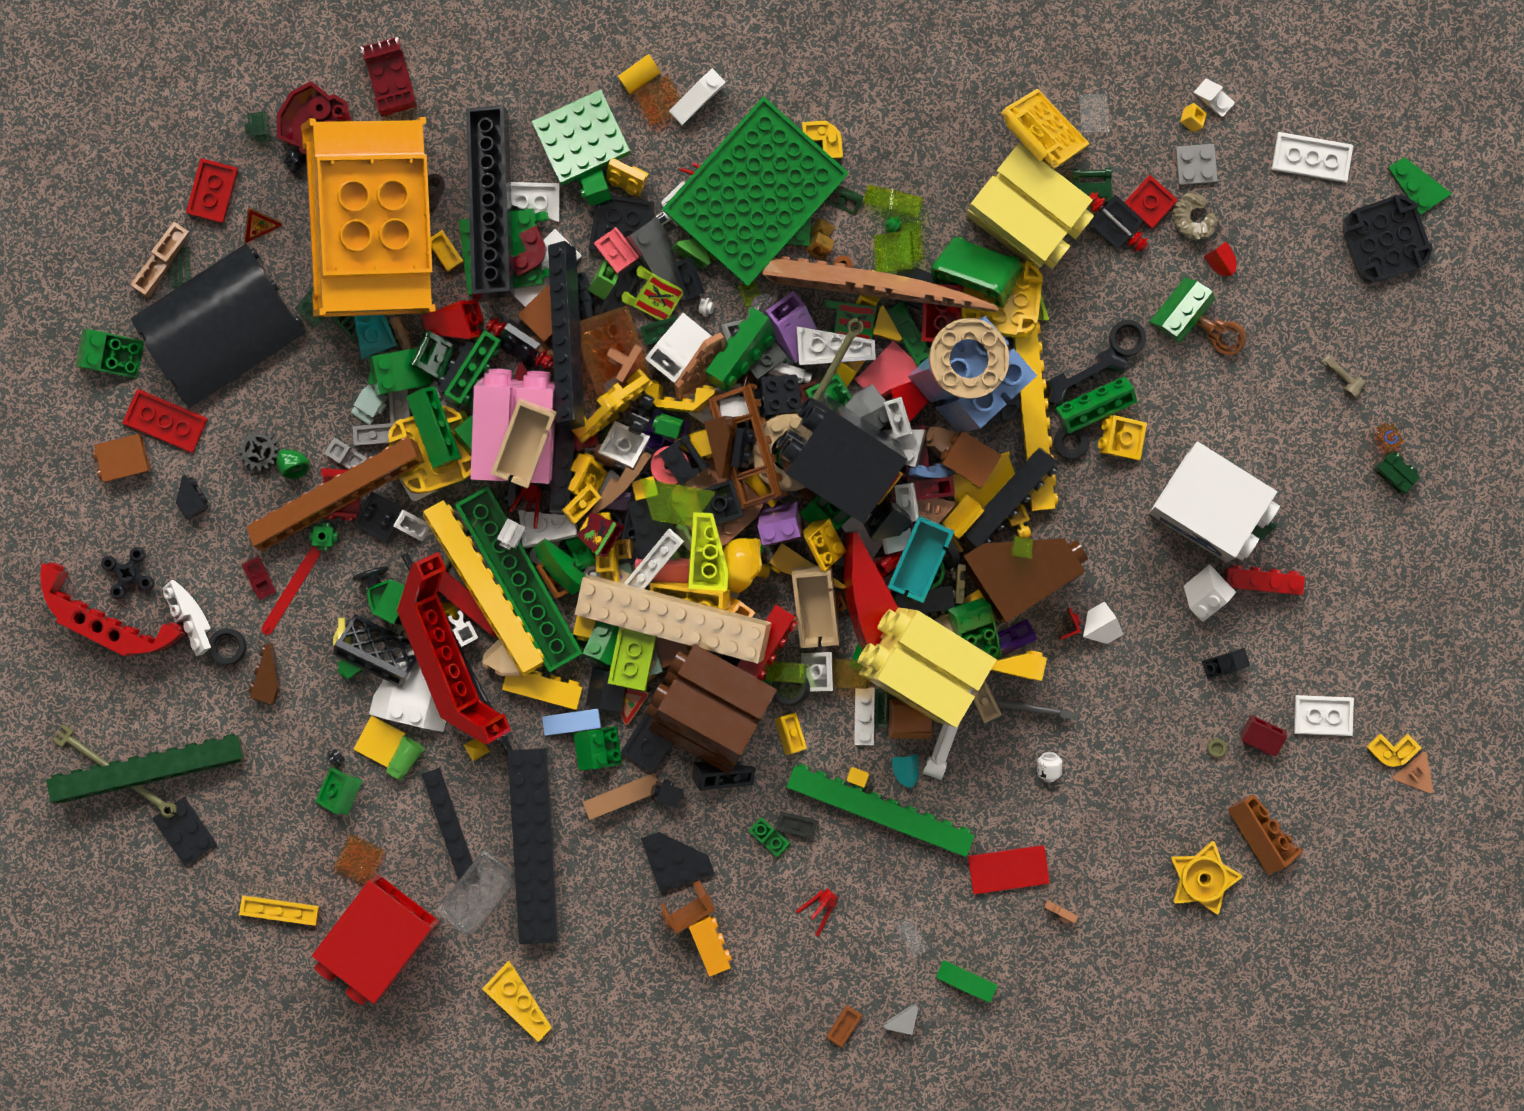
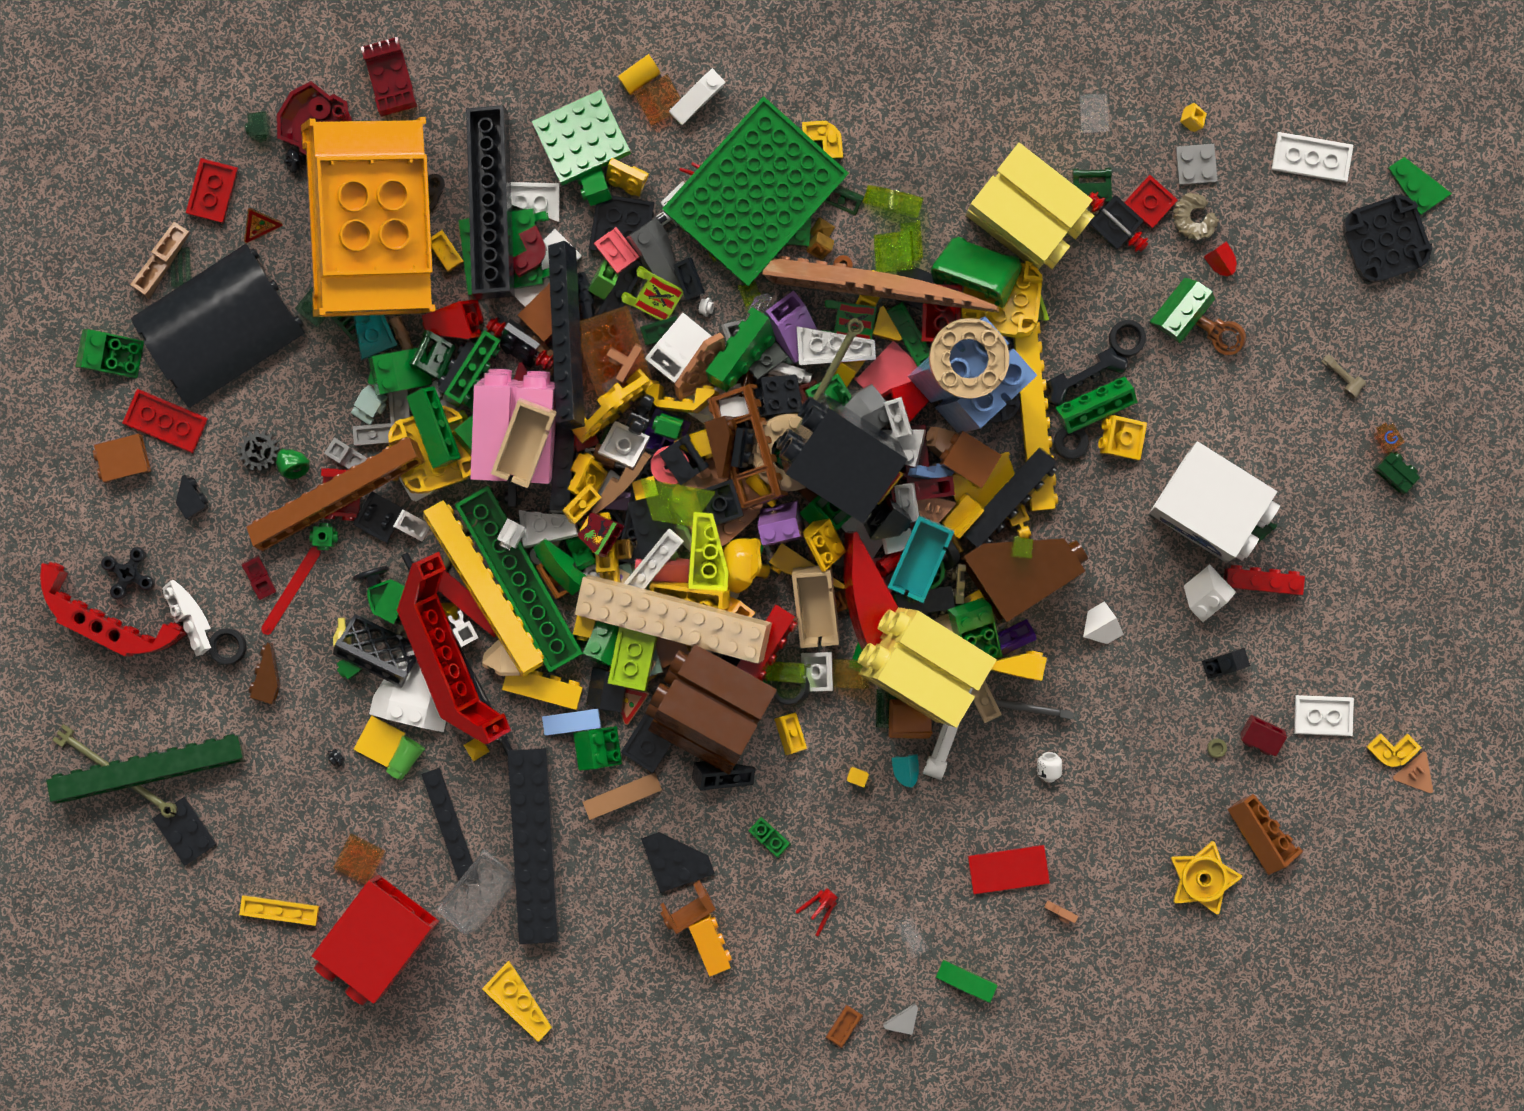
(338, 791): green bracket -> none
(530, 495): red plant -> none
(666, 793): black brick -> none
(693, 249): bright green slope -> none
(796, 824): pearl dark grey plate -> none
(864, 716): white plate -> none
(880, 810): green brick -> none
(892, 224): green plate -> none
(1043, 129): yellow plate -> none
(1076, 621): red bracket -> none
(1212, 96): white slope -> none

